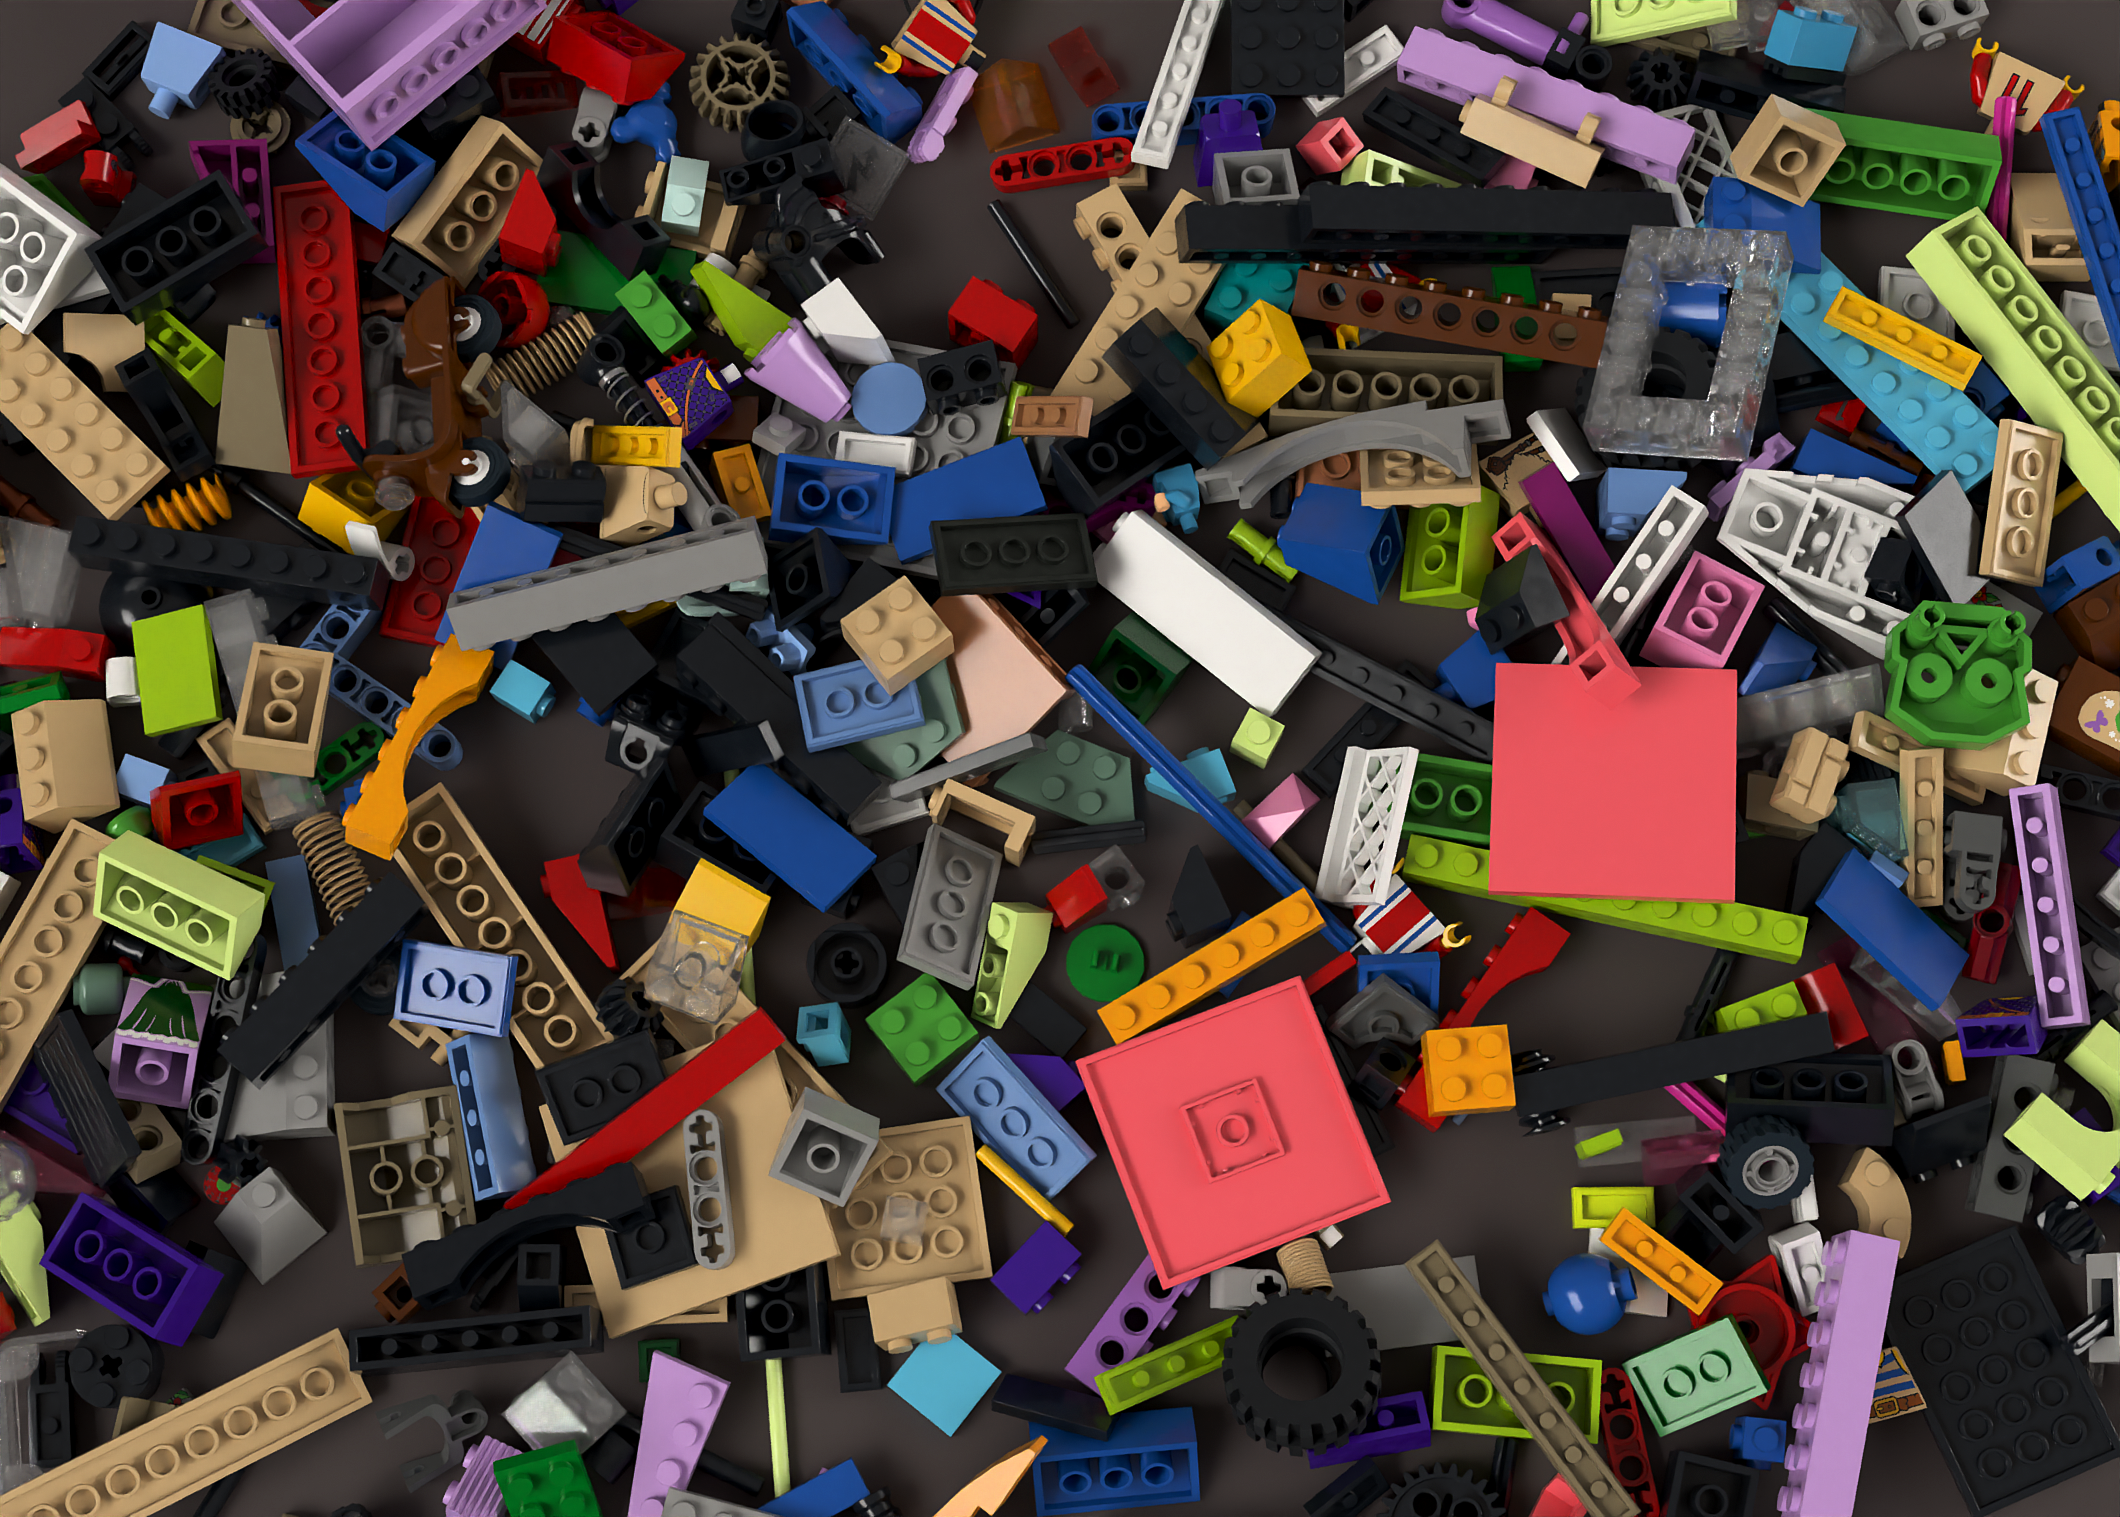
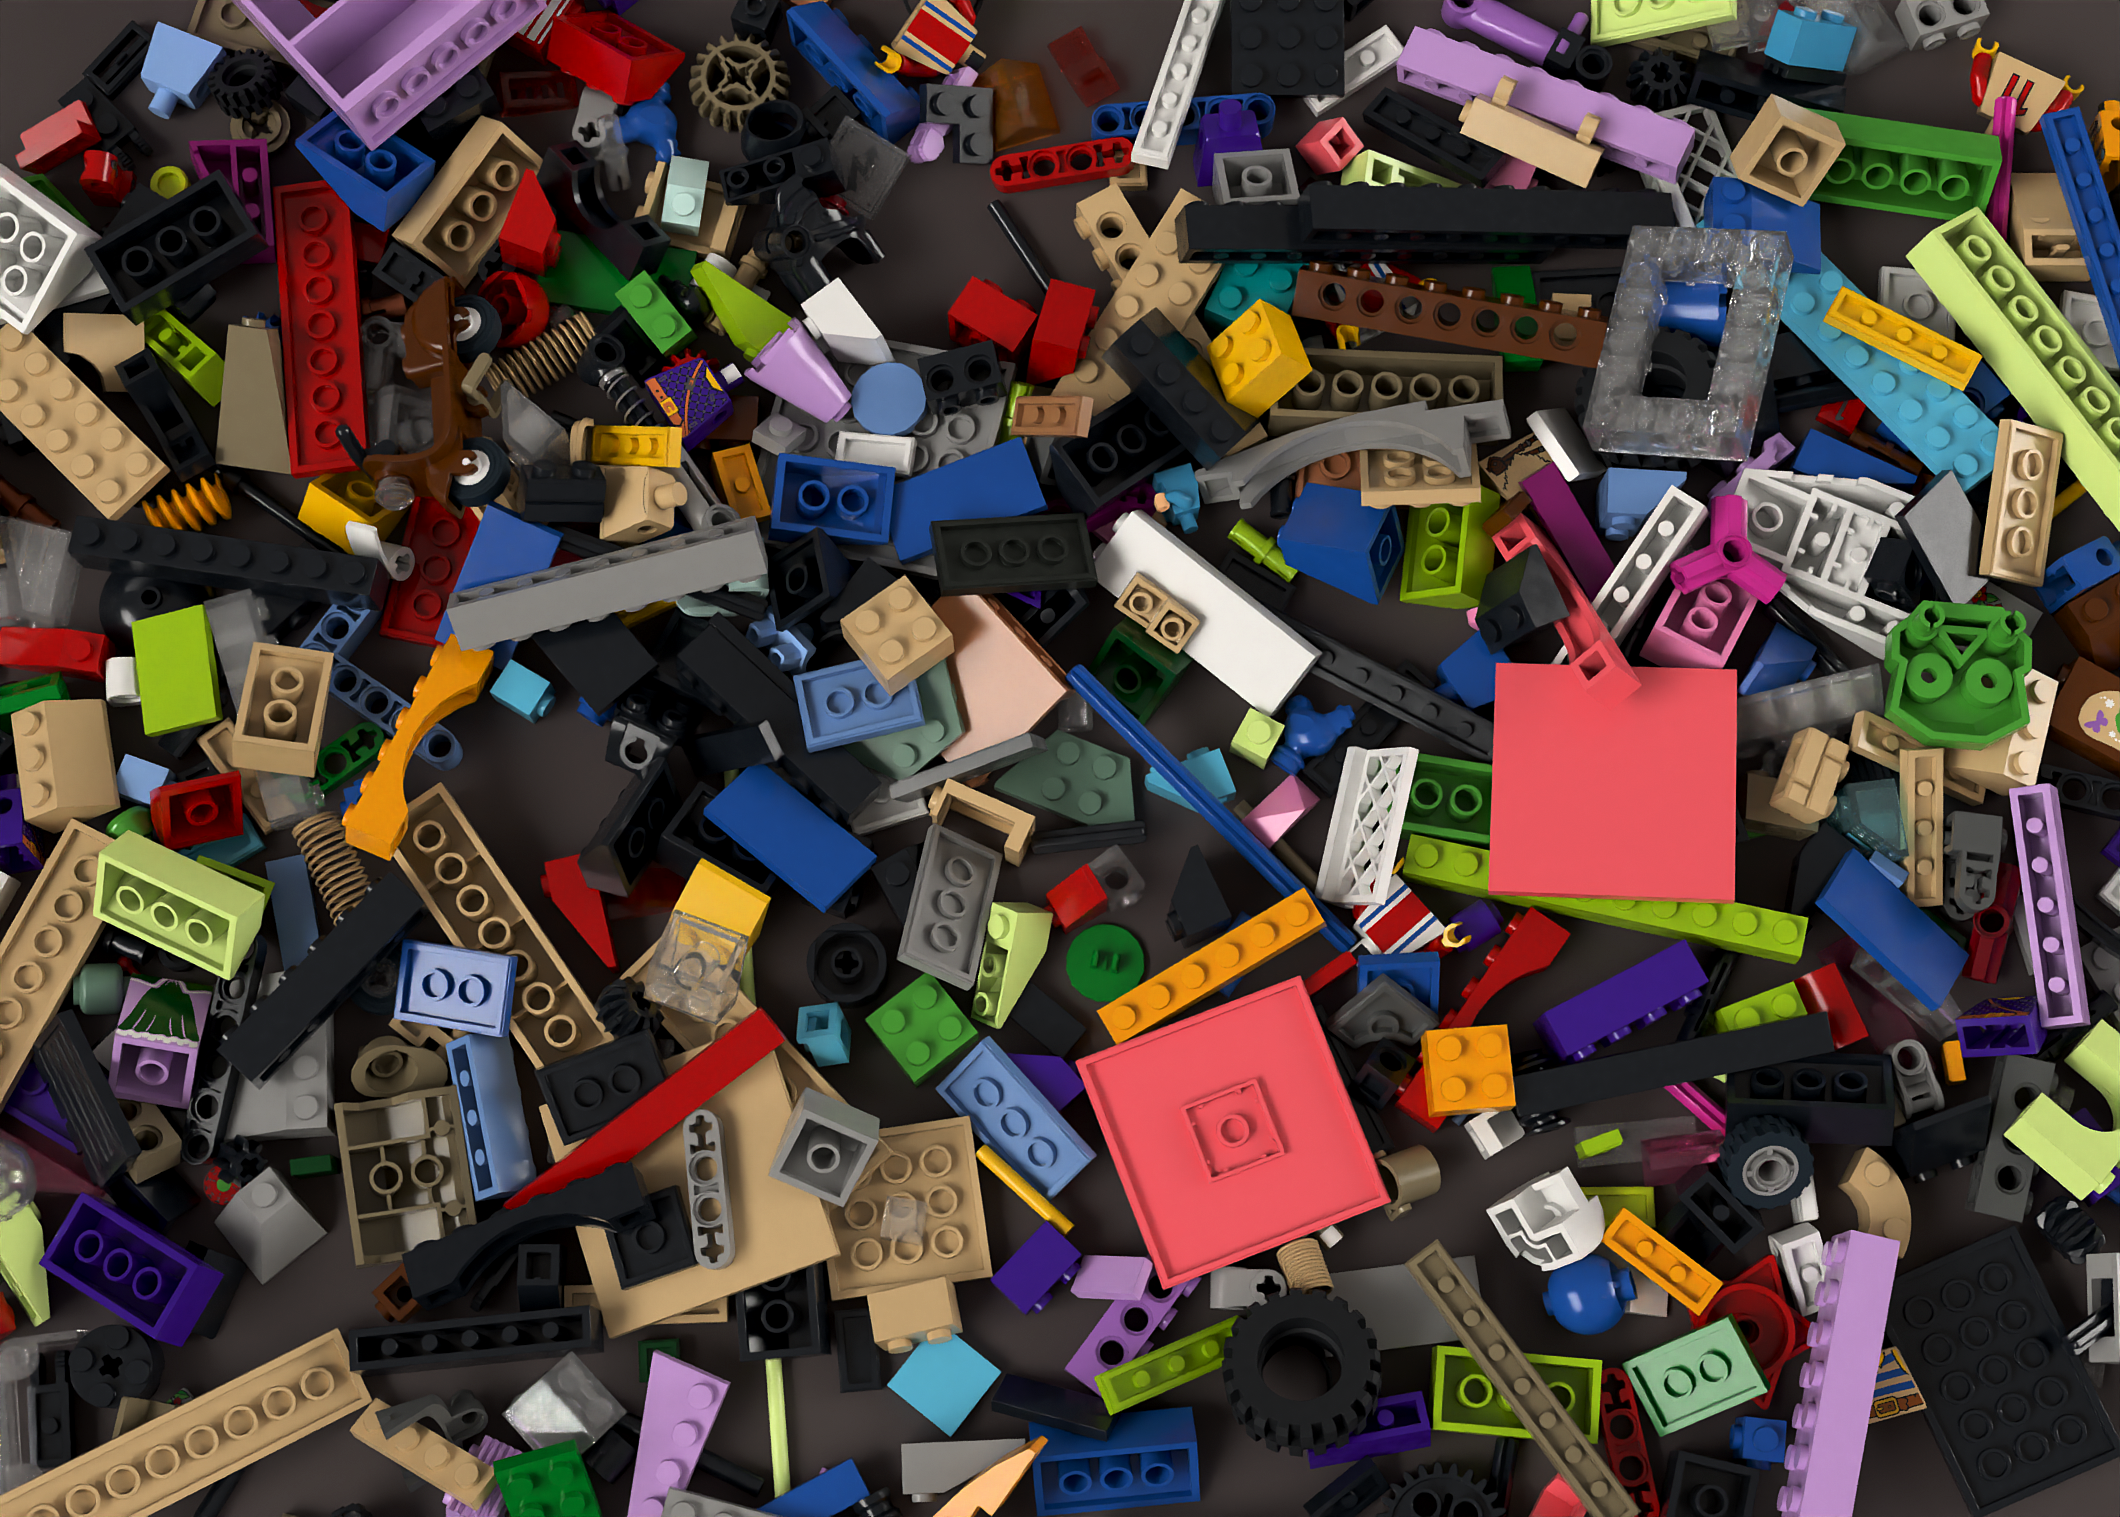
(169, 181): none -> neon yellow tile
(314, 1166): none -> dark green tile
(392, 1068): none -> dark tan piece
(429, 1457): none -> tan plate
(613, 151): none -> clear axle
(944, 1465): none -> light grey slope
(969, 113): none -> black plate
(1061, 331): none -> red slope
(1112, 1277): none -> lavender tile
(1157, 612): none -> tan slope
(1309, 733): none -> blue animal
(1408, 1178): none -> dark tan piece
(1479, 921): none -> dark purple brick
(1494, 1131): none -> white panel
(1506, 513): none -> reddish brown tile
(1549, 1220): none -> white brick
(1621, 1001): none -> dark purple brick
(1709, 563): none -> dark pink piece

